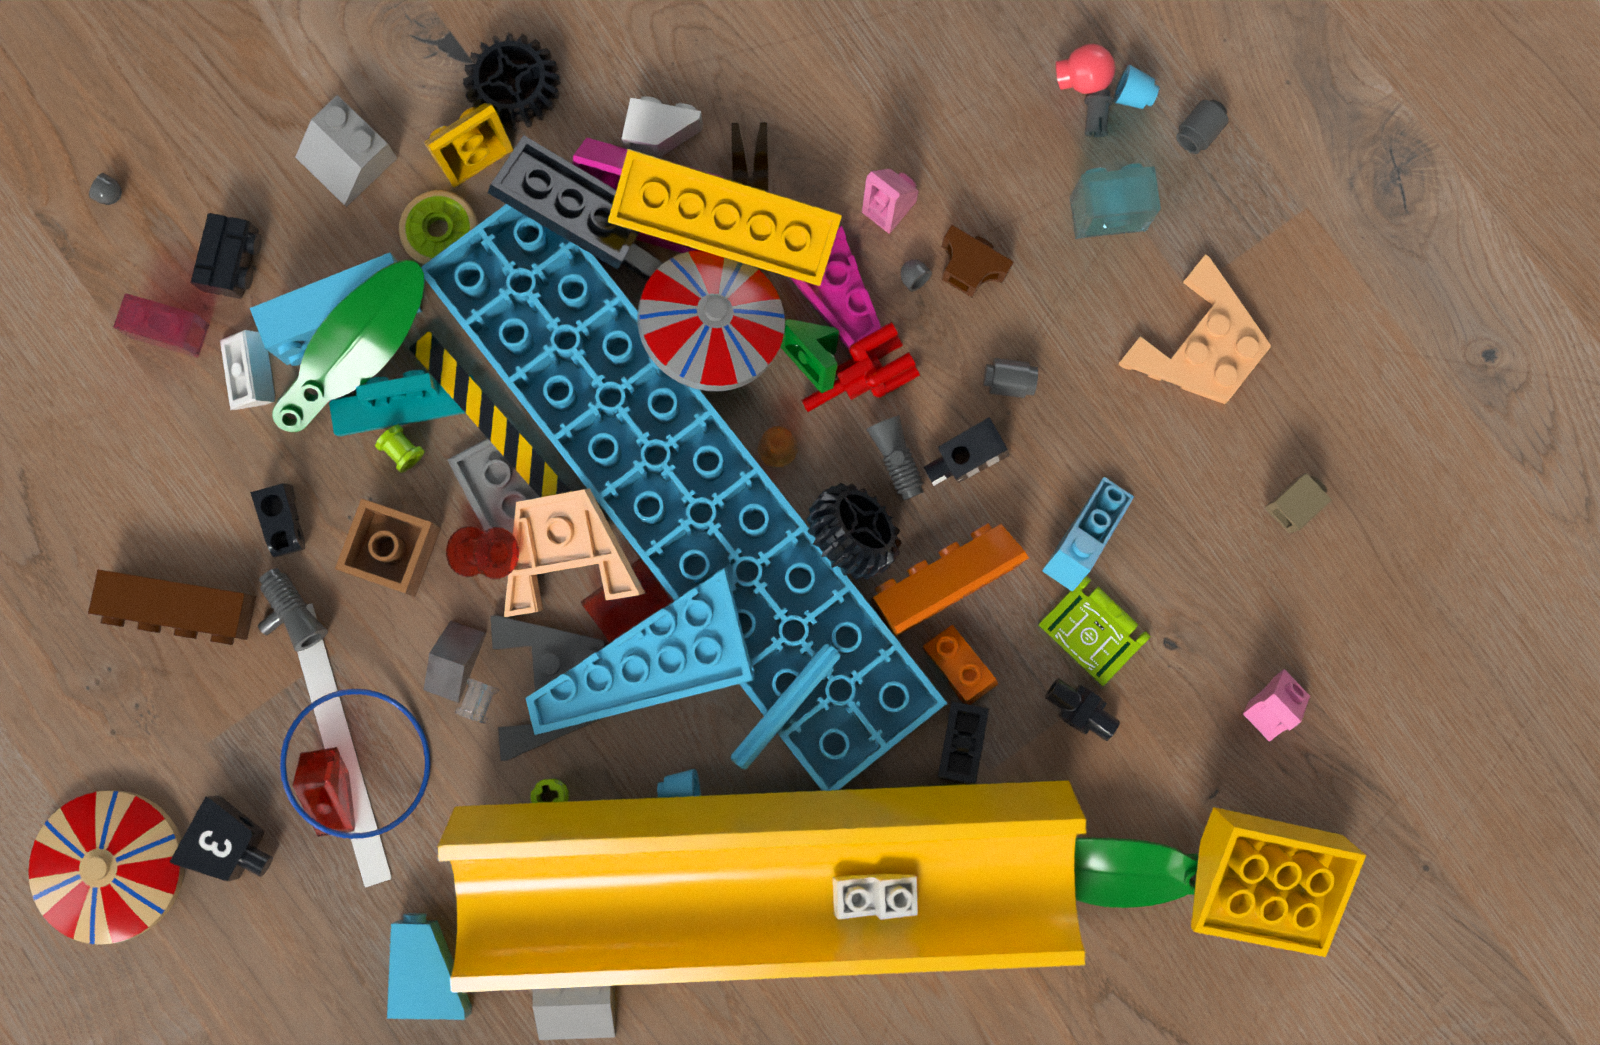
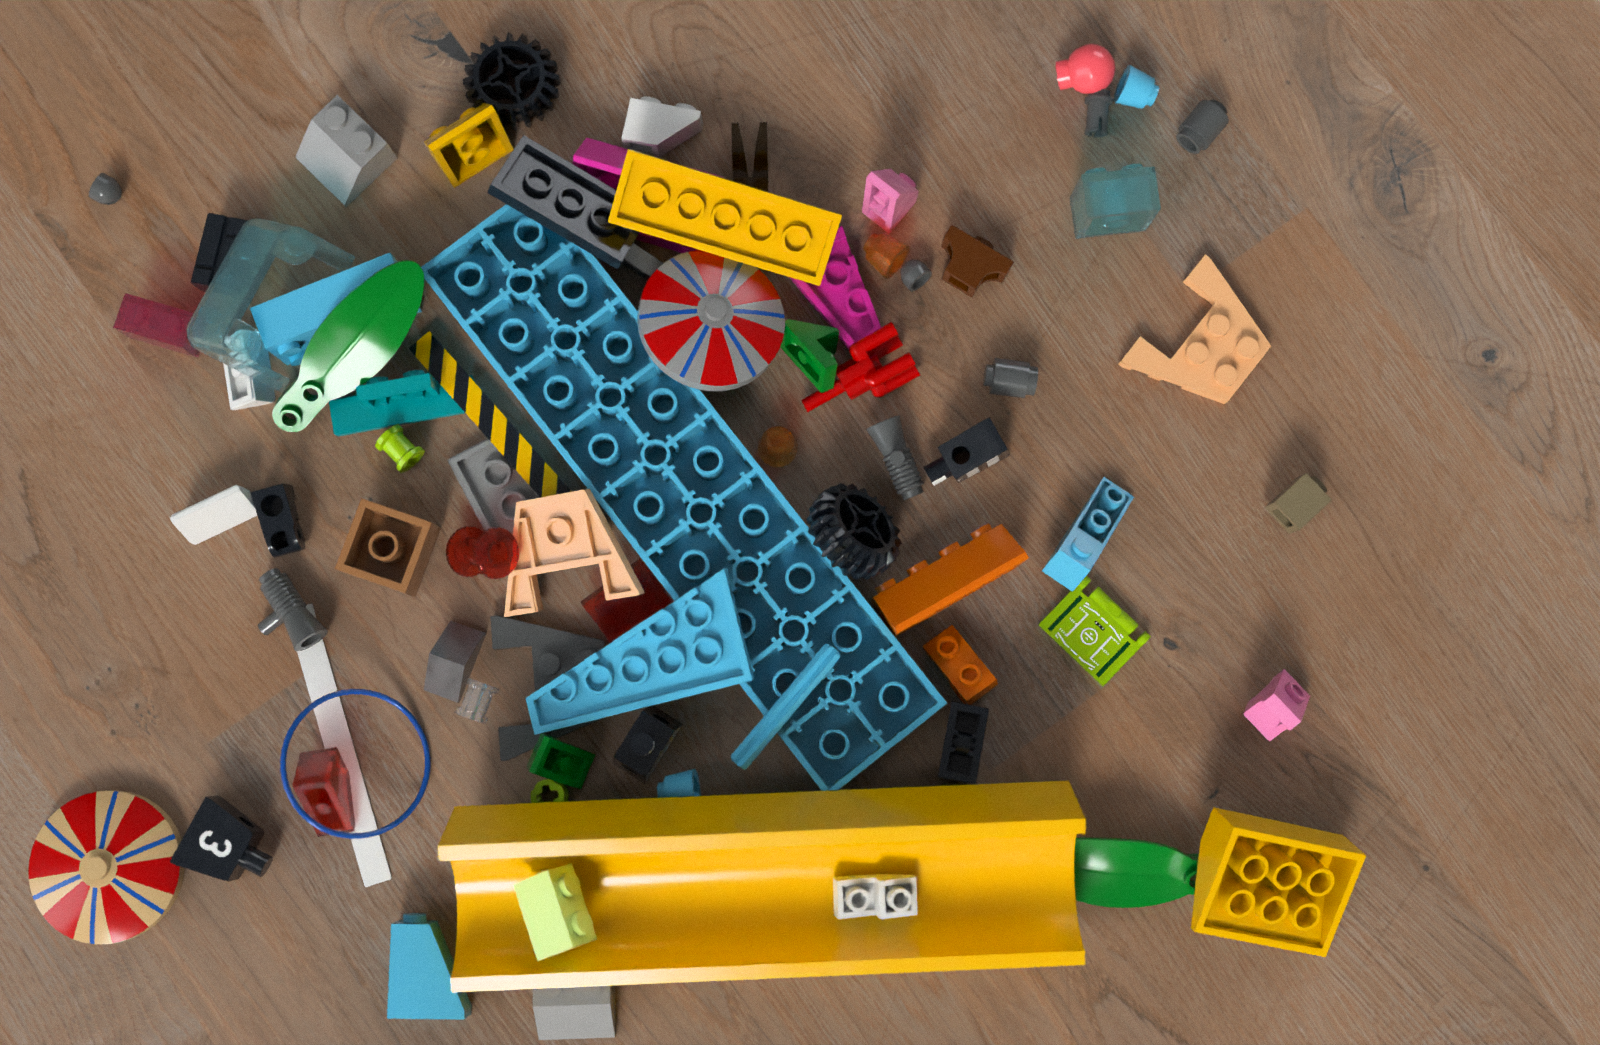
(171, 605): reddish brown brick -> none
(215, 514): none -> white slope
(217, 321): none -> clear light blue windscreen
(426, 209): lime wheel -> none
(554, 911): none -> yellowish green brick
(560, 761): none -> green slope
(646, 743): none -> black torso
(885, 253): none -> clear orange hat
(1082, 709): black axle -> none

